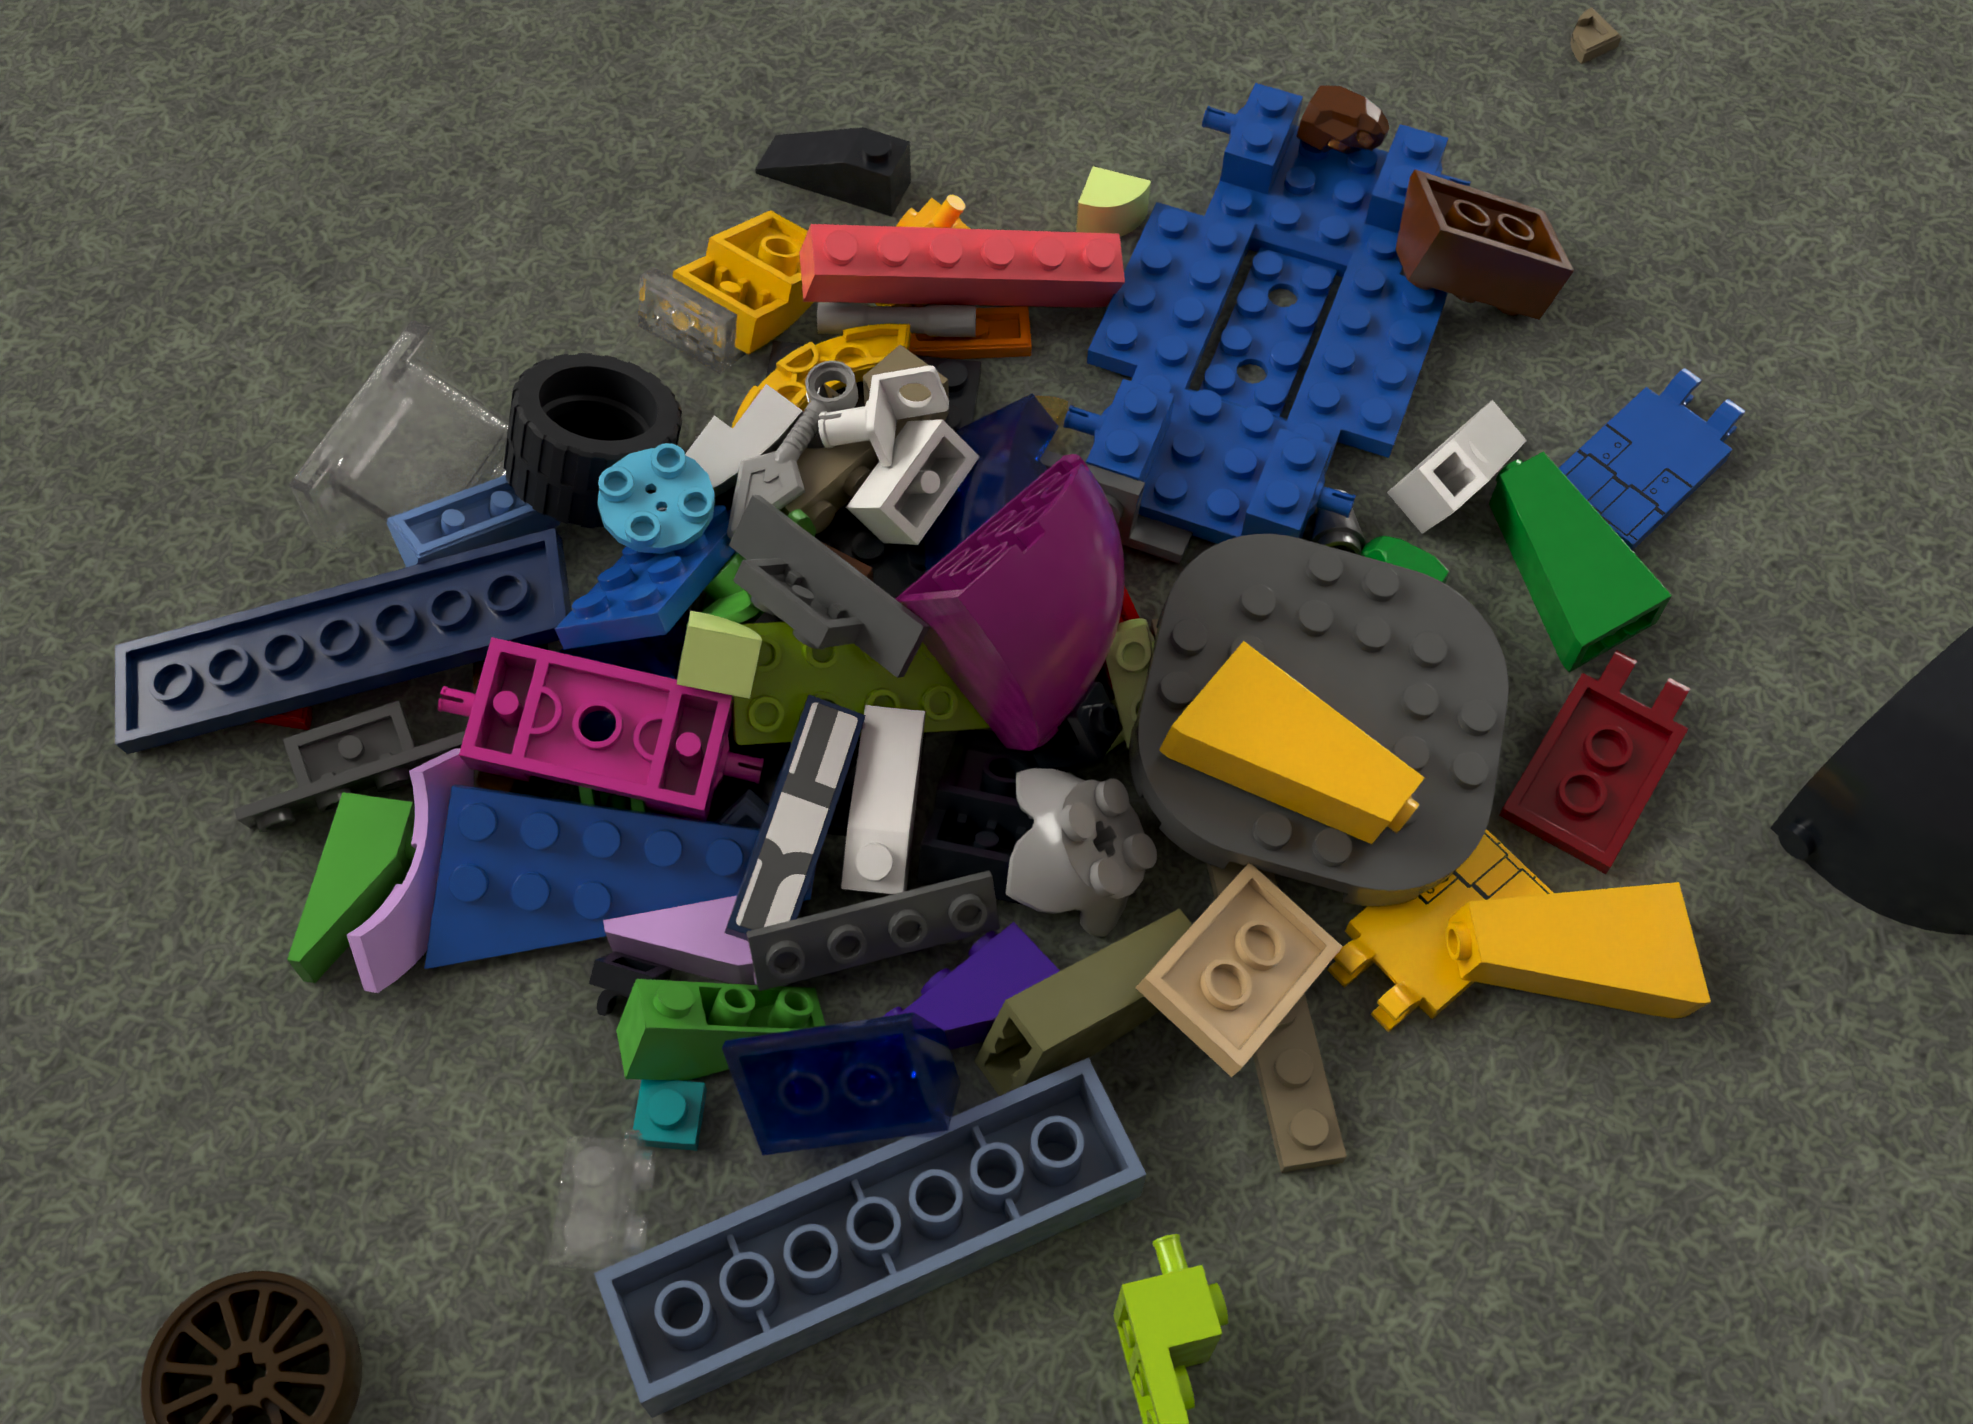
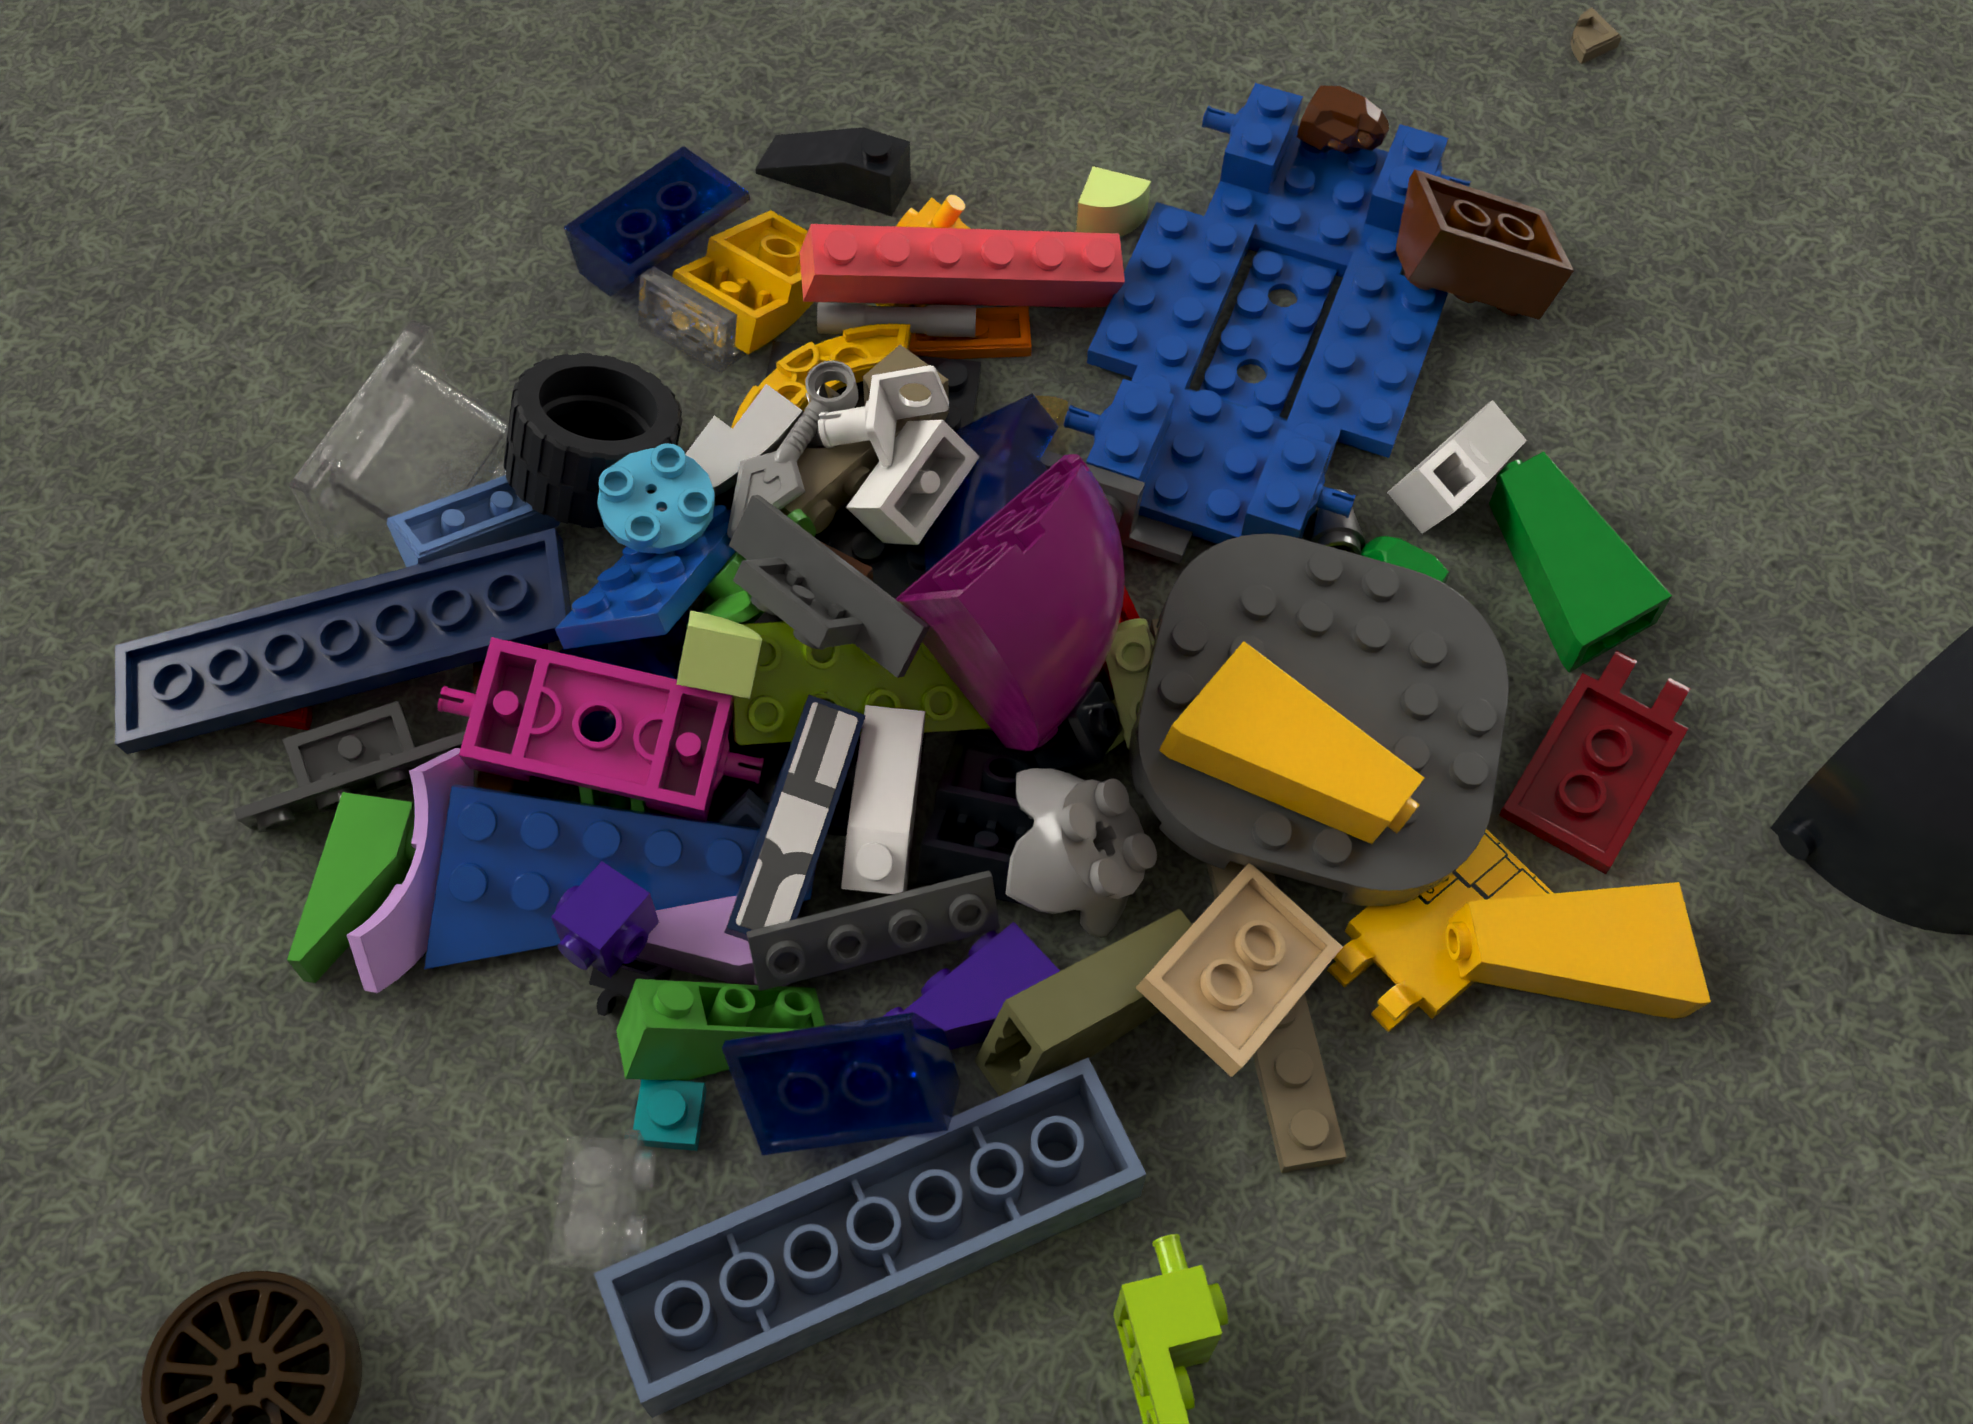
(604, 921): none -> dark purple brick
(651, 219): none -> clear blue slope
(1651, 457): blue tile -> none

